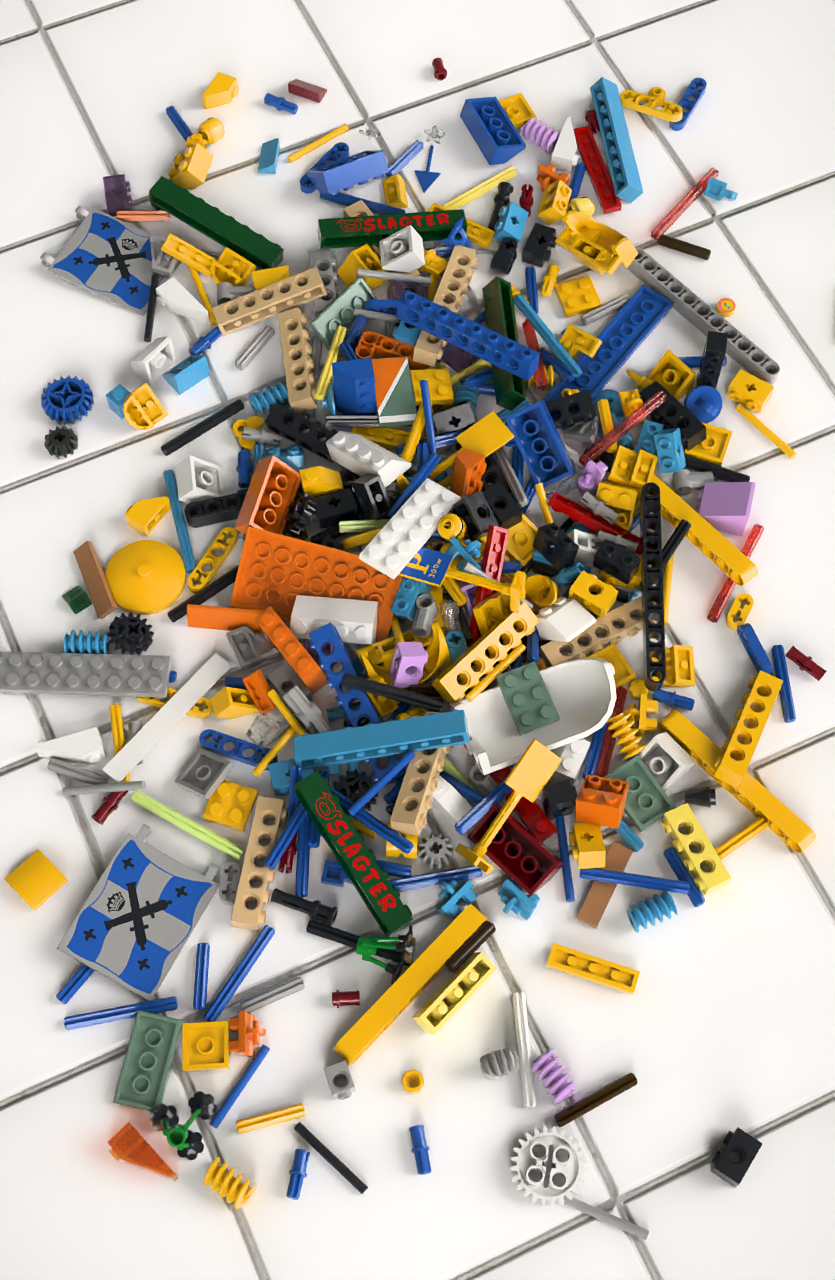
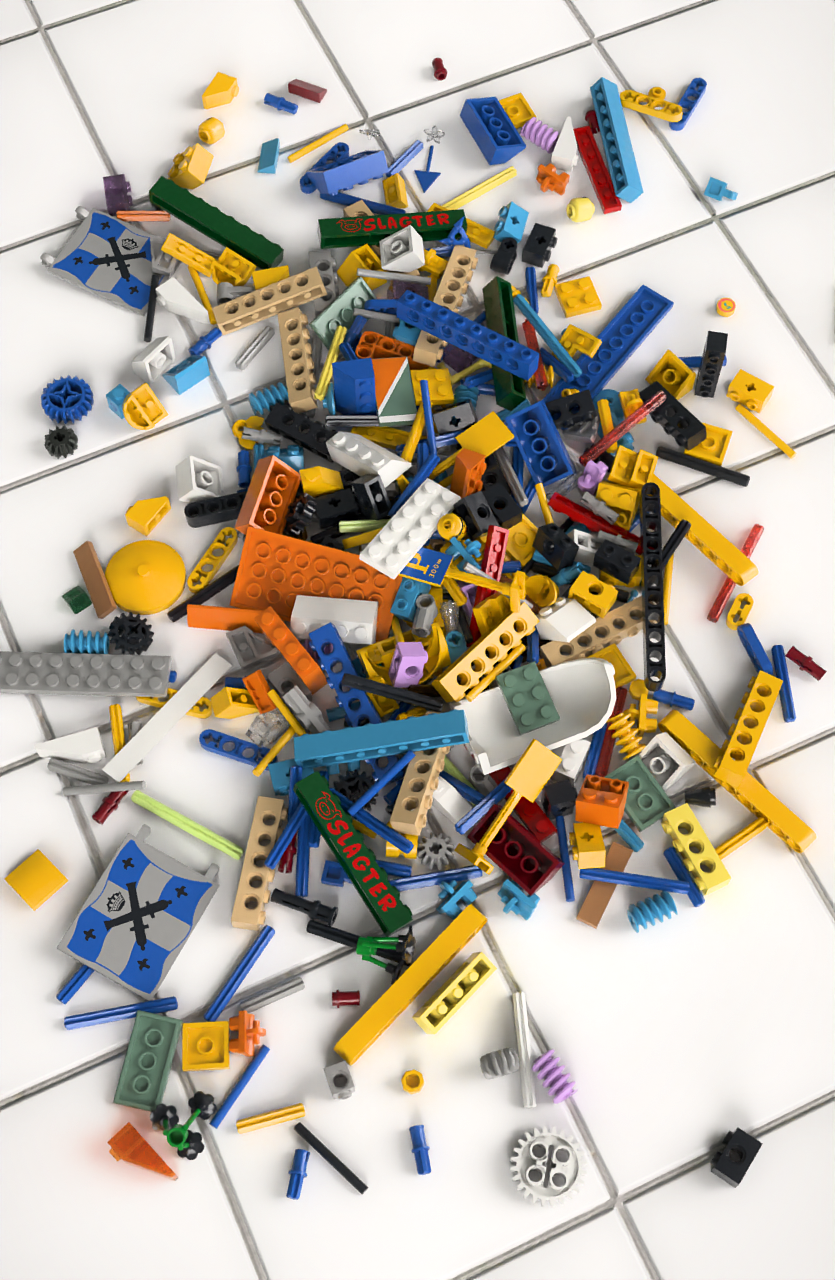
(178, 122): blue axle -> none
(179, 521): dark azure axle -> none
(196, 138): yellow gear -> none
(201, 976): blue axle -> none
(202, 427): black axle -> none
(204, 773): light grey plate -> none
(224, 882): light grey beam -> none
(228, 1184): yellow piece -> none
(231, 805): yellow plate -> none
(470, 946): dark brown axle -> none
(500, 200): black pin -> none
(526, 199): dark red pin -> none
(554, 202): yellow brick -> none
(577, 180): blue axle -> none
(593, 968): yellow plate -> none
(595, 243): yellow piece -> none
(595, 1099): dark brown axle -> none
(604, 309): light grey axle -> none
(607, 1217): light grey bar -> none
(642, 382): yellow bar -> none
(646, 439): dark azure brick -> none
(670, 450): dark azure brick -> none
(678, 666): yellow slope -> none
(684, 204): clear red axle -> none
(684, 247): dark brown axle -> none
(687, 482): light grey piece -> none
(704, 317): light grey beam -> none
(704, 403): blue tile -> none
(726, 505): lavender slope -> none

